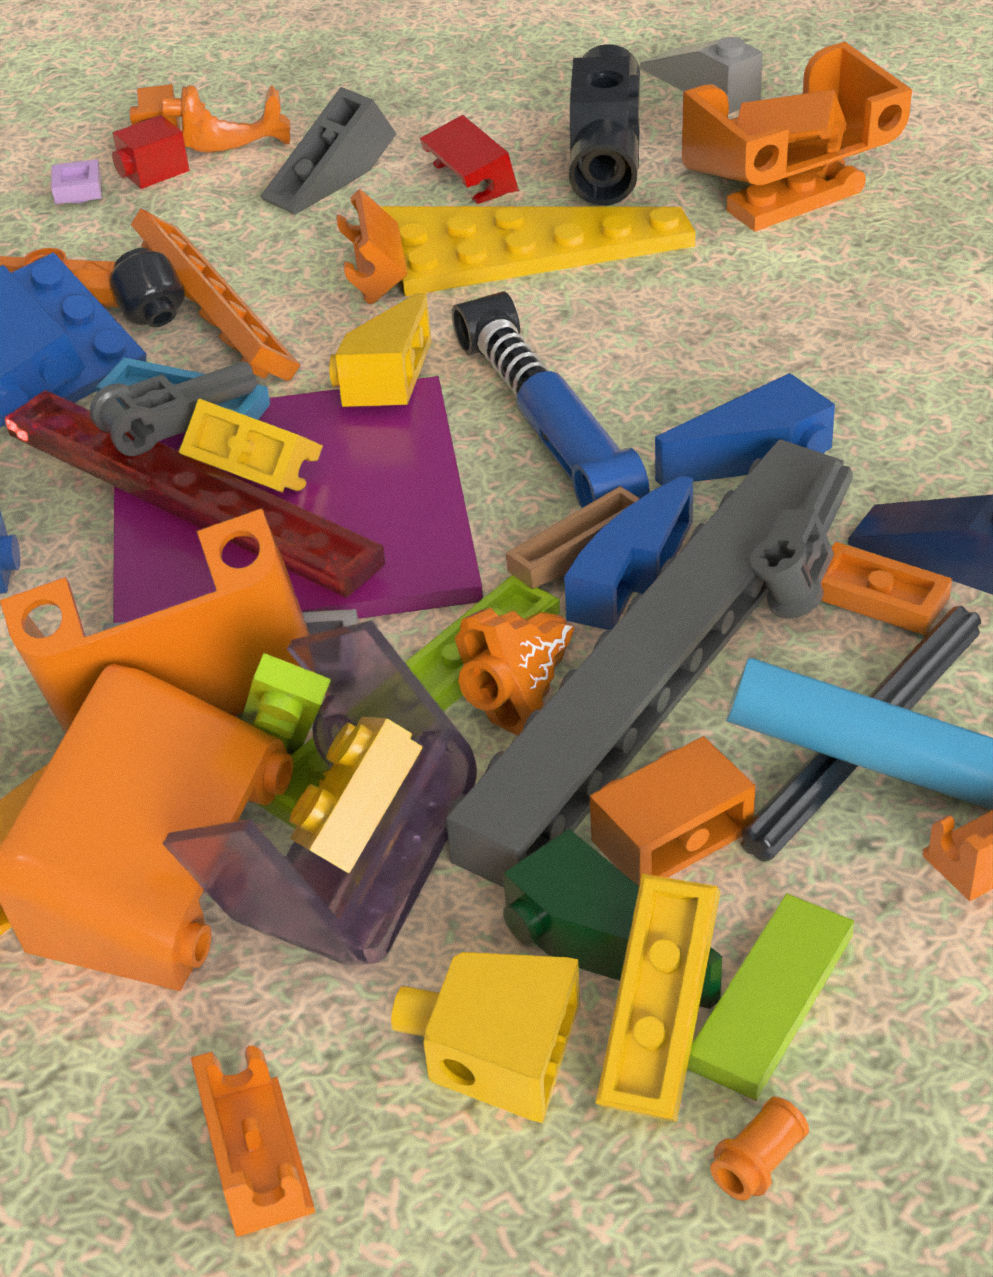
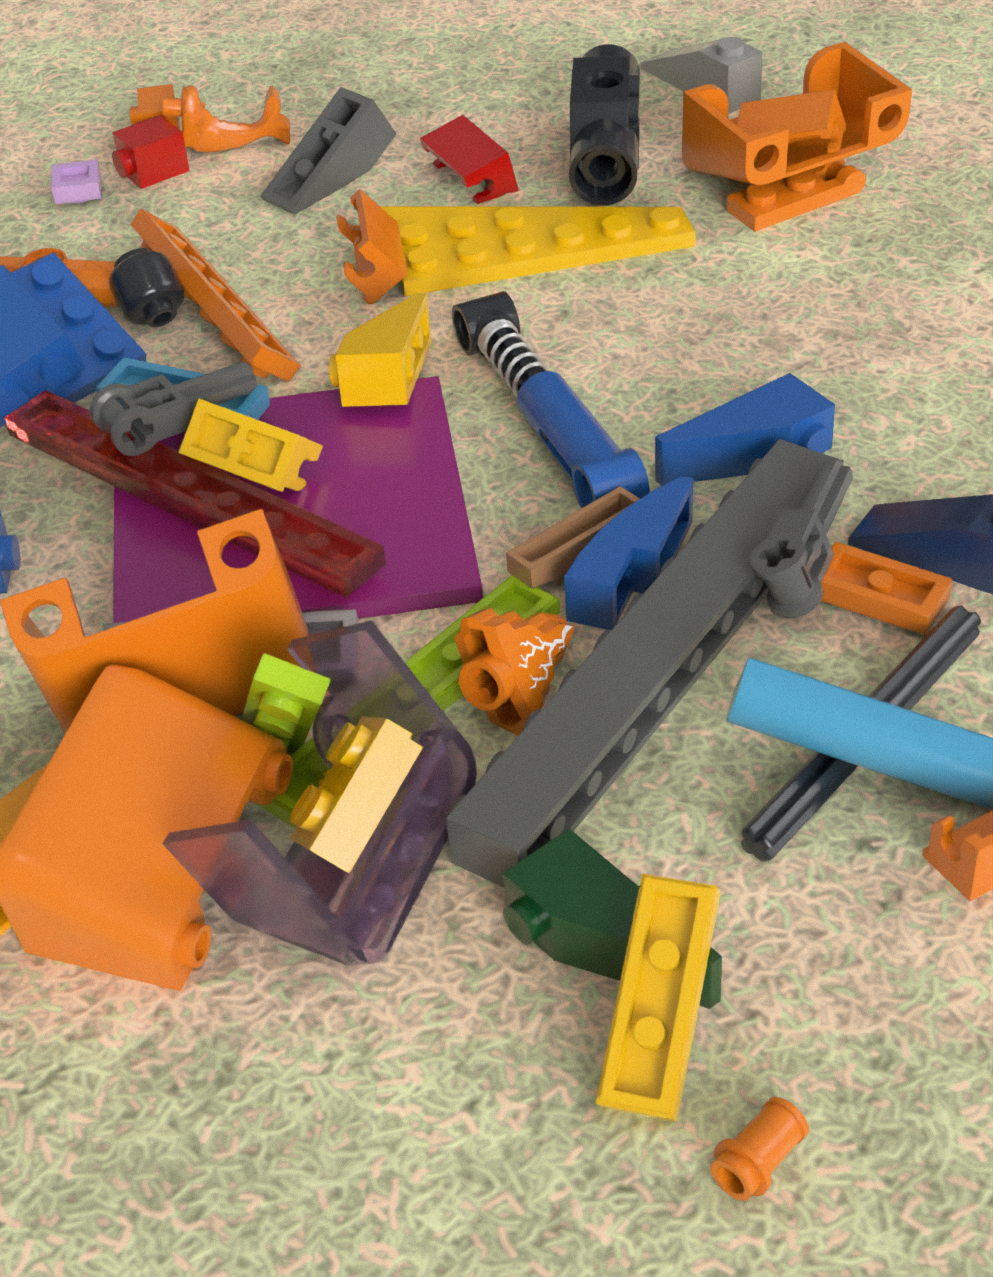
(252, 1143): orange hinge -> none
(496, 1027): yellow torso -> none
(672, 811): orange brick -> none
(770, 996): lime tile -> none

